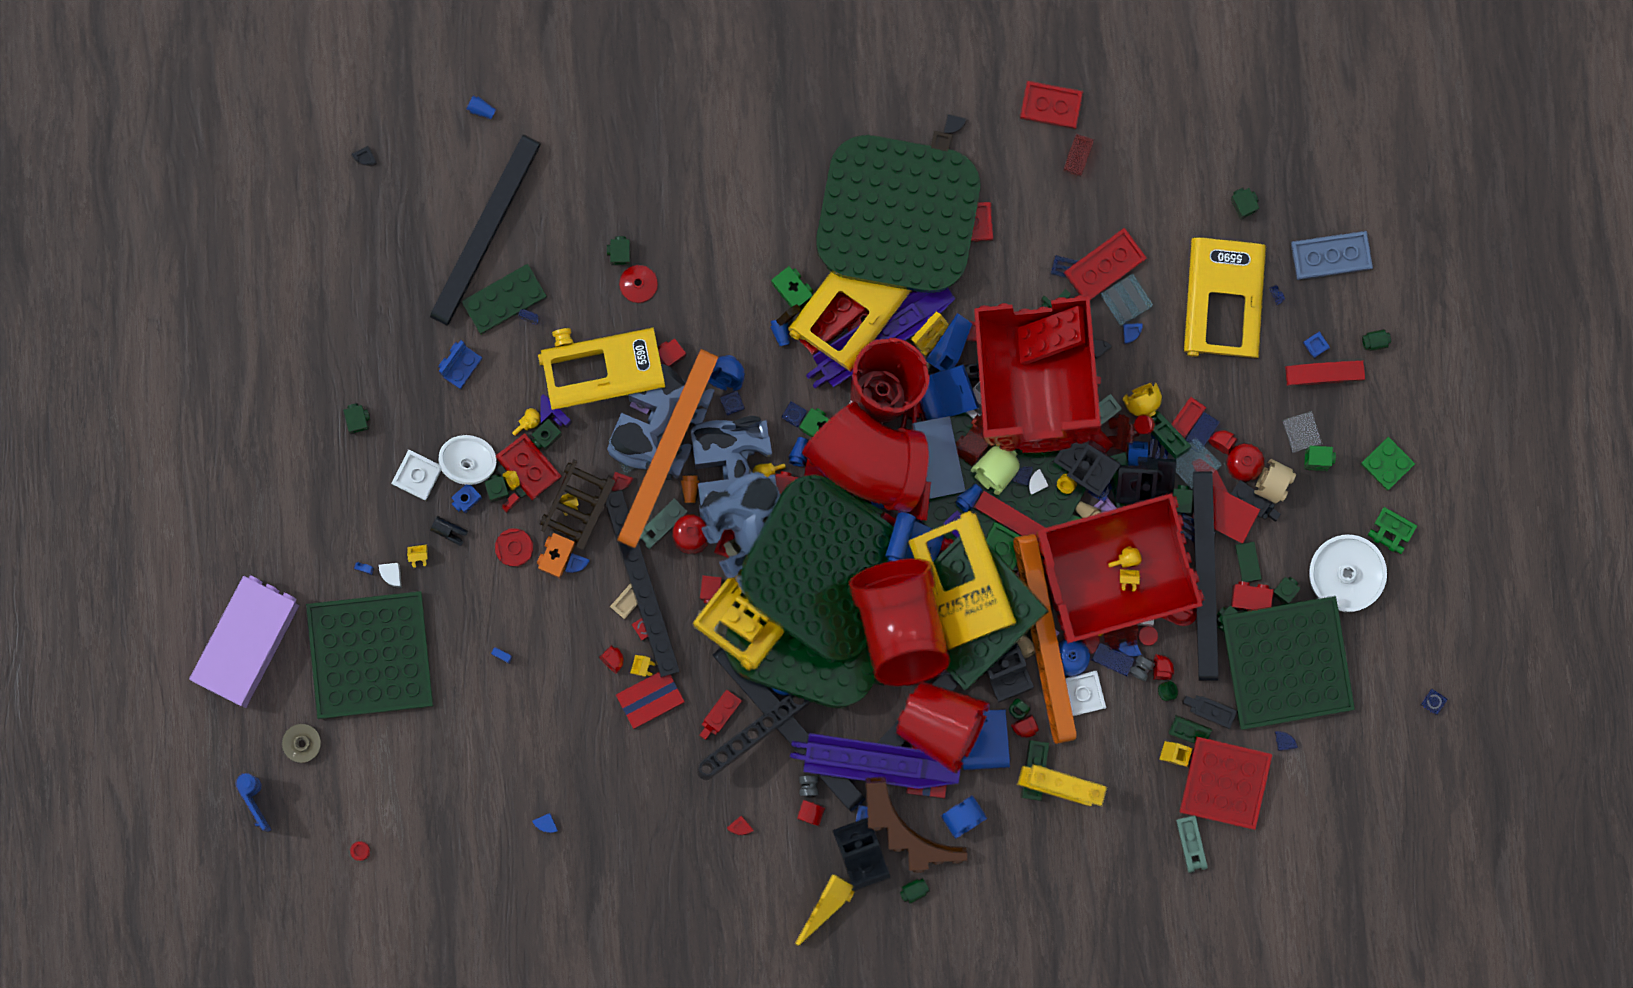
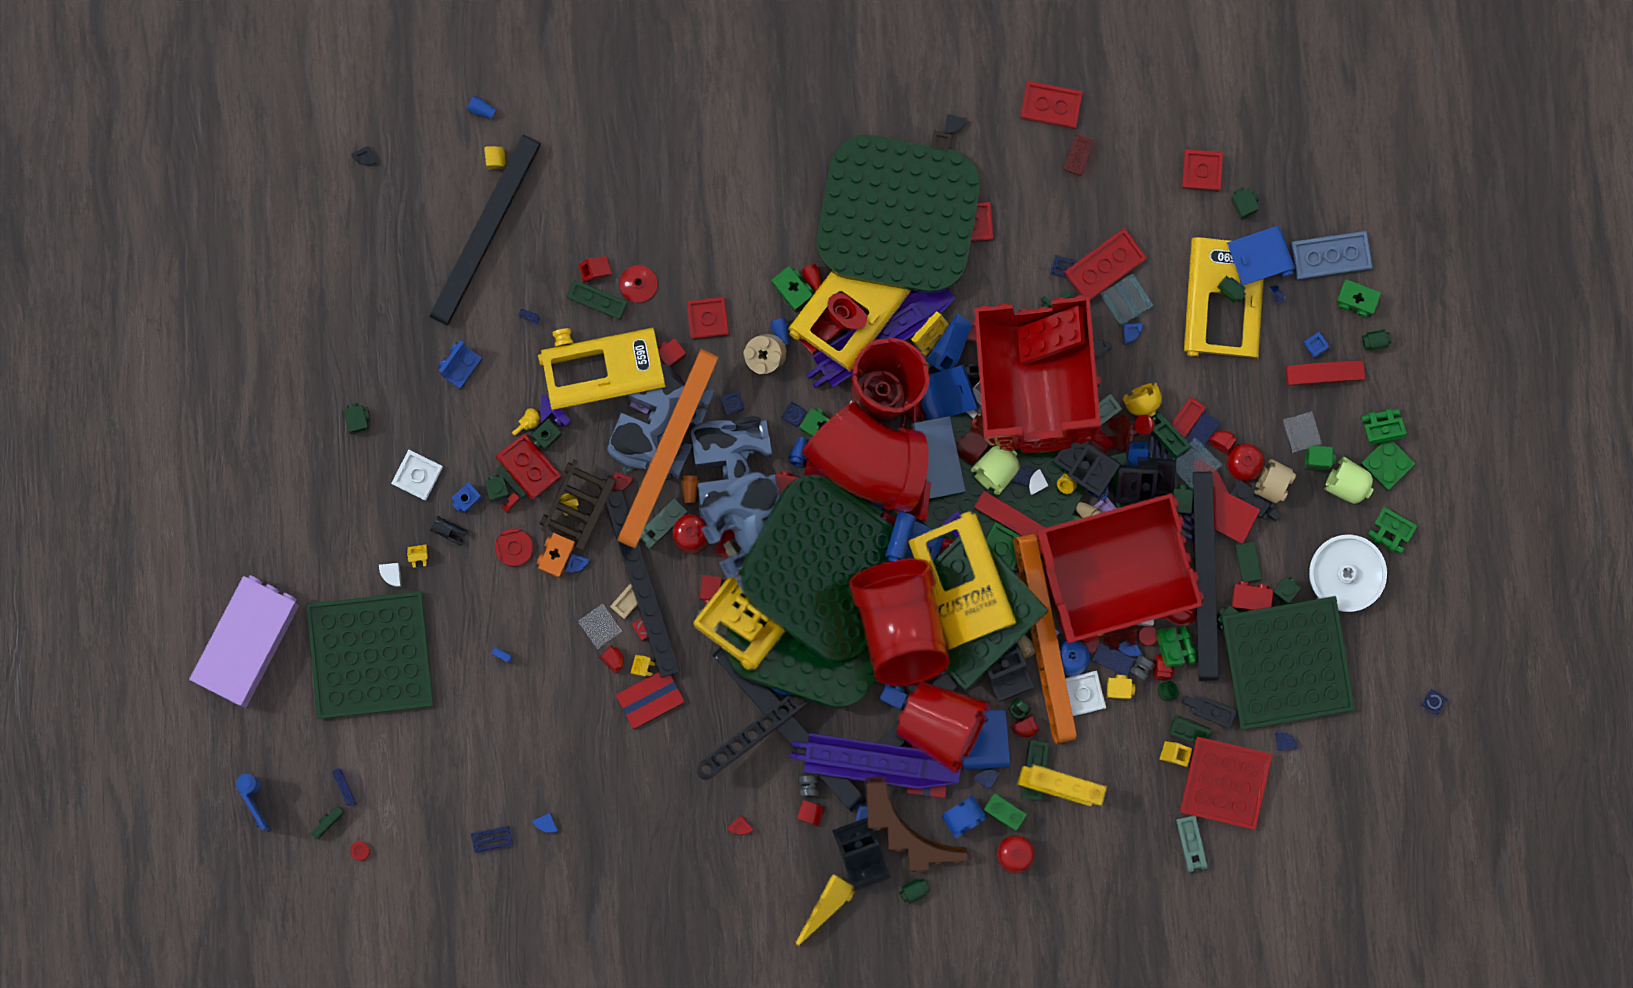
(291, 741): dark tan dish -> none
(326, 822): none -> dark green plate
(343, 785): none -> clear blue tile
(364, 568): blue tile -> none
(467, 452): white dish -> none
(495, 157): none -> yellow brick
(504, 299): dark green plate -> none
(508, 836): none -> clear blue tile
(511, 479): yellow tile -> none
(594, 268): none -> red brick
(597, 299): none -> dark green plate
(600, 626): none -> clear piece
(619, 251): dark green brick -> none
(707, 318): none -> red tile
(720, 714): red hinge -> none
(727, 373): blue cylinder -> none
(768, 469): yellow piece -> none
(774, 359): none -> tan brick
(788, 315): dark brown tile -> none
(812, 276): none -> red cone
(846, 312): none -> red piece
(894, 696): none -> blue brick
(968, 498): blue cone -> none
(986, 778): none -> clear blue tile
(1004, 812): none -> green brick
(1015, 854): none -> red cylinder
(1120, 687): none -> yellow brick
(1129, 557): yellow piece -> none
(1129, 576): yellow tile -> none
(1171, 649): none -> green plate
(1202, 170): none -> red plate
(1231, 289): none -> dark green brick
(1261, 256): none -> blue door
(1349, 482): none -> yellowish green cylinder
(1368, 298): none -> green brick
(1385, 430): none -> green plate

